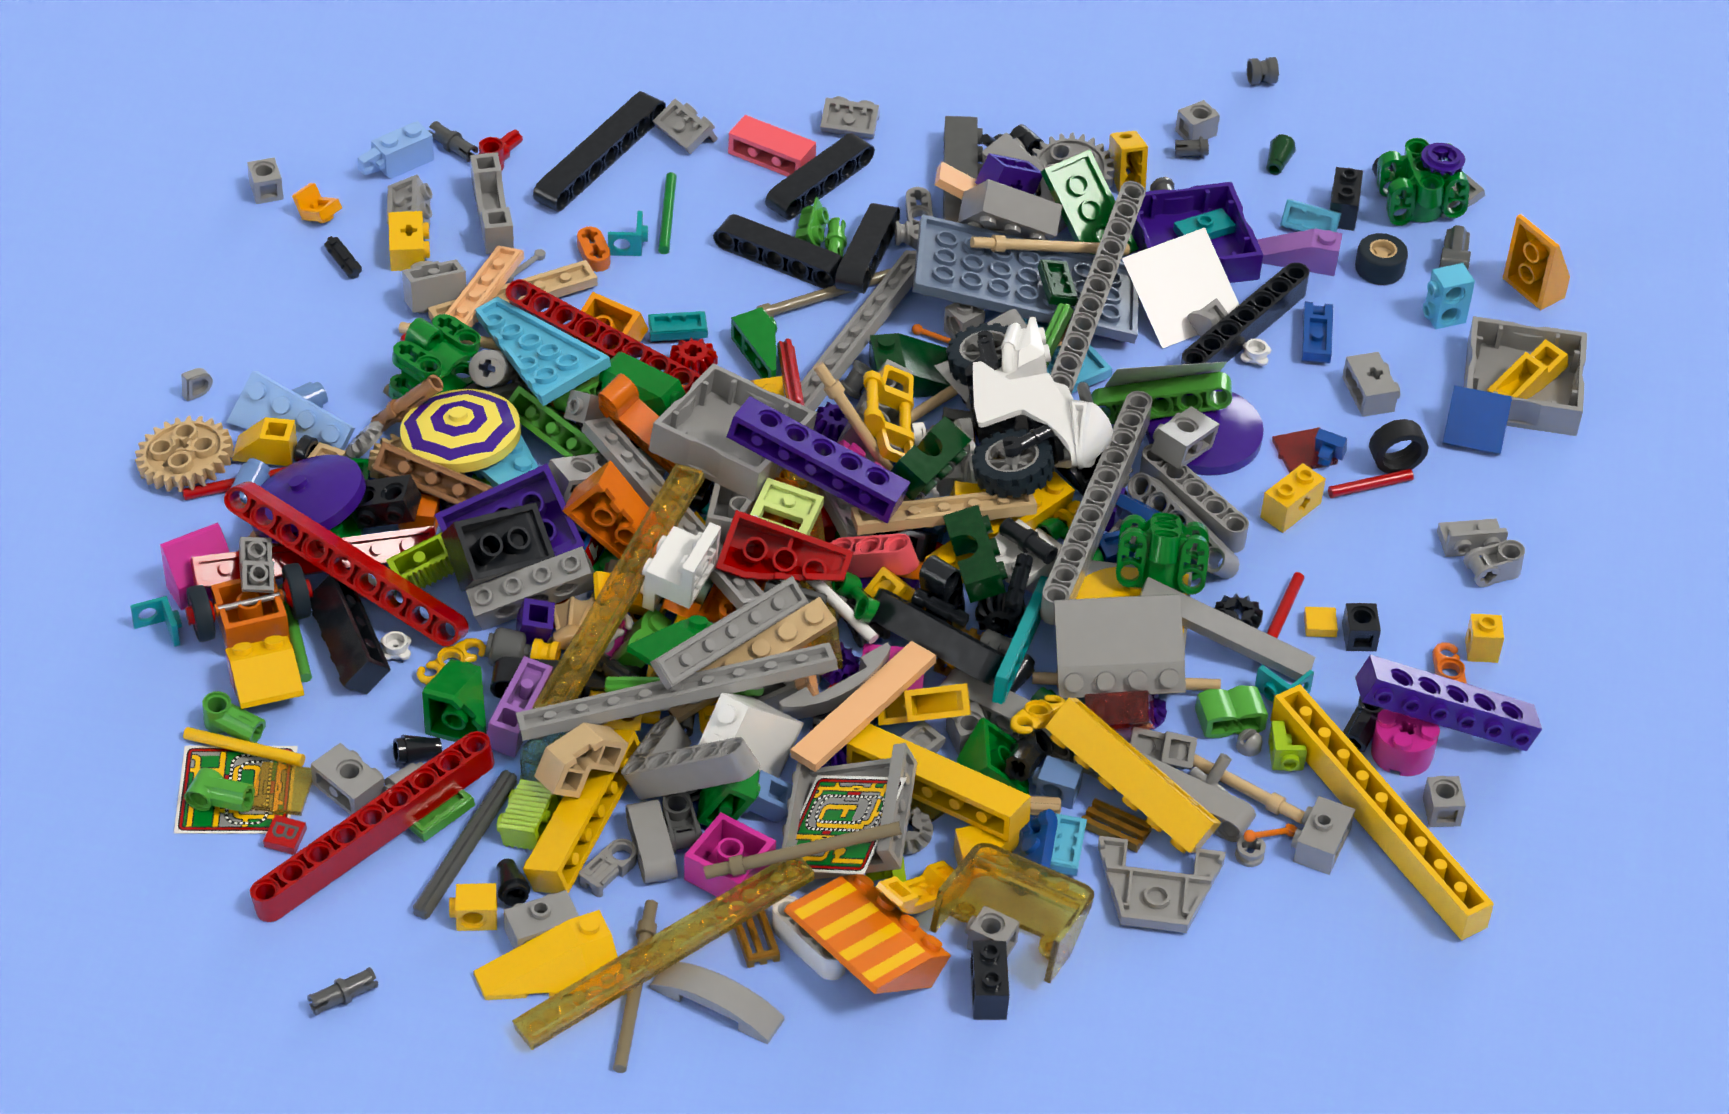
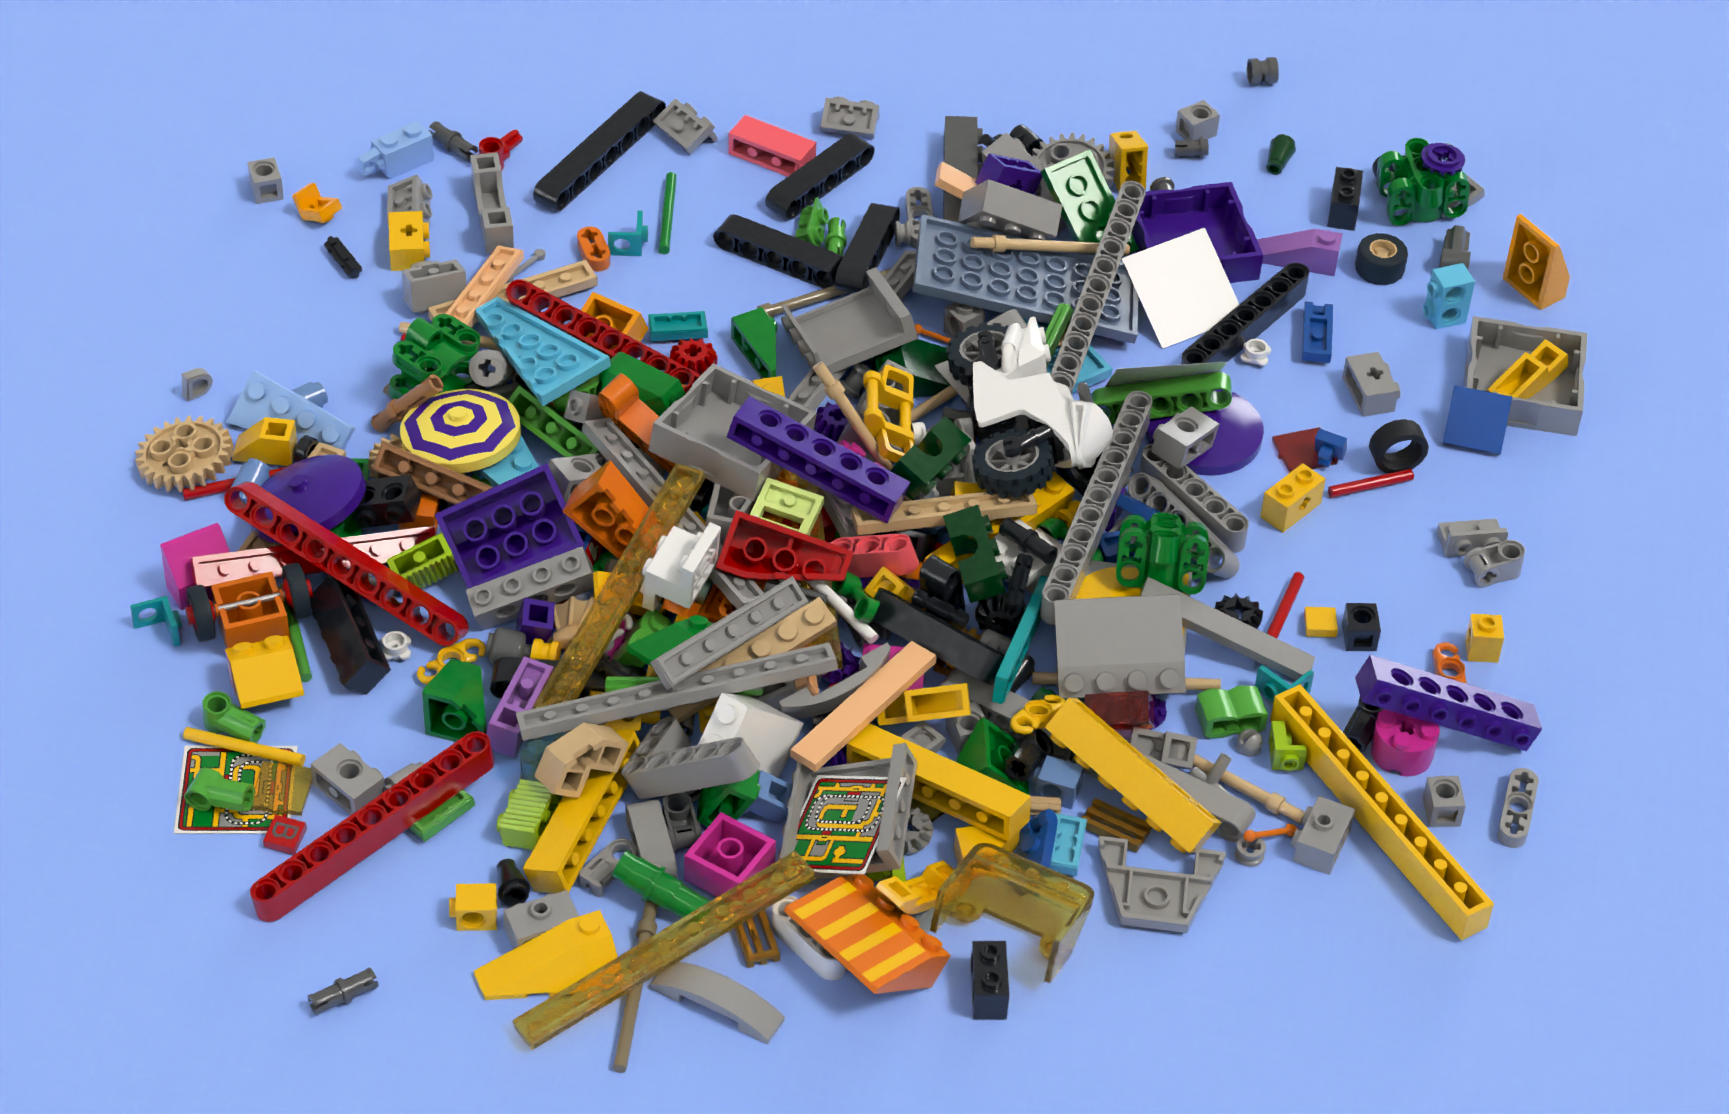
(256, 564): light grey slope -> none
(364, 440): light grey gear -> none
(415, 749): black cone -> none
(464, 845): dark grey axle -> none
(496, 544): black slope -> none
(657, 885): none -> green piece
(738, 864): dark tan bar -> none
(790, 371): red axle -> none
(852, 326): none -> light grey panel
(992, 926): light grey brick -> none
(1057, 282): dark green plate -> none
(1207, 317): light grey tile -> none
(1215, 222): teal plate -> none
(1304, 216): medium azure plate -> none
(1510, 816): none -> light grey beam

